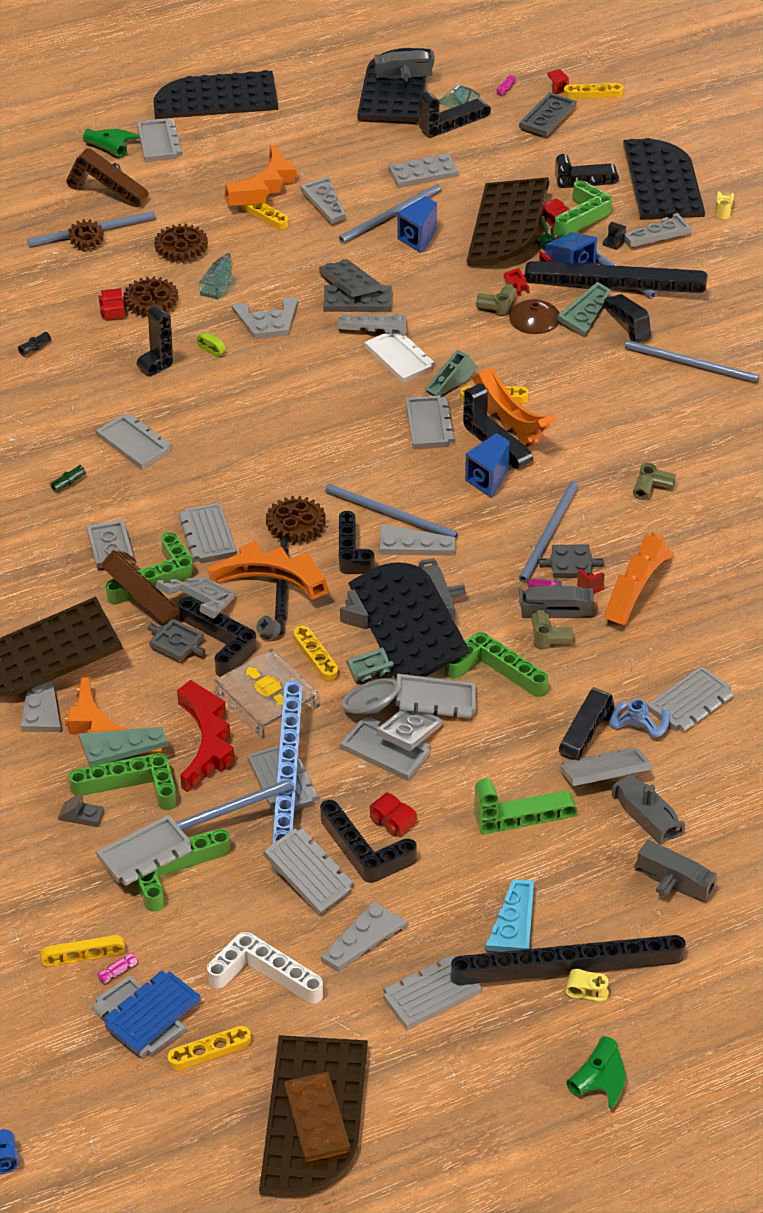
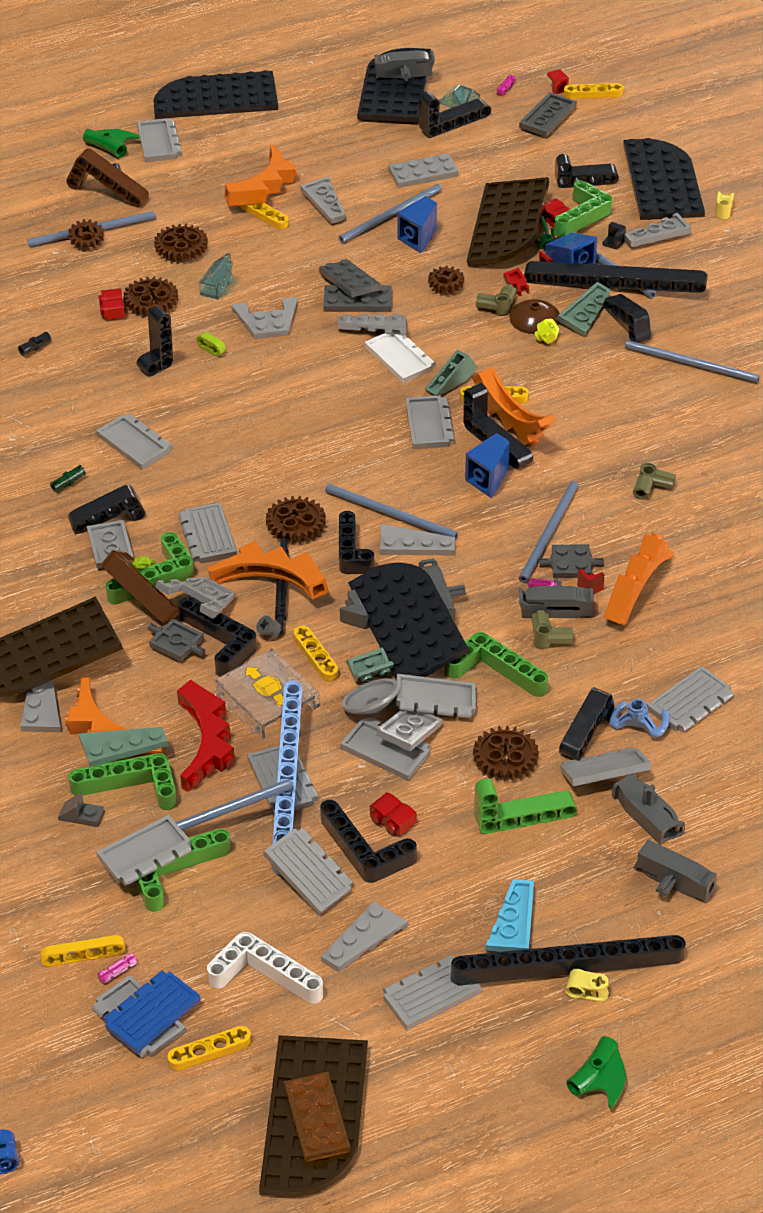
(107, 507): none -> black beam
(143, 562): none -> lime axle
(446, 279): none -> reddish brown gear
(489, 753): none -> reddish brown gear
(545, 332): none -> neon yellow piece

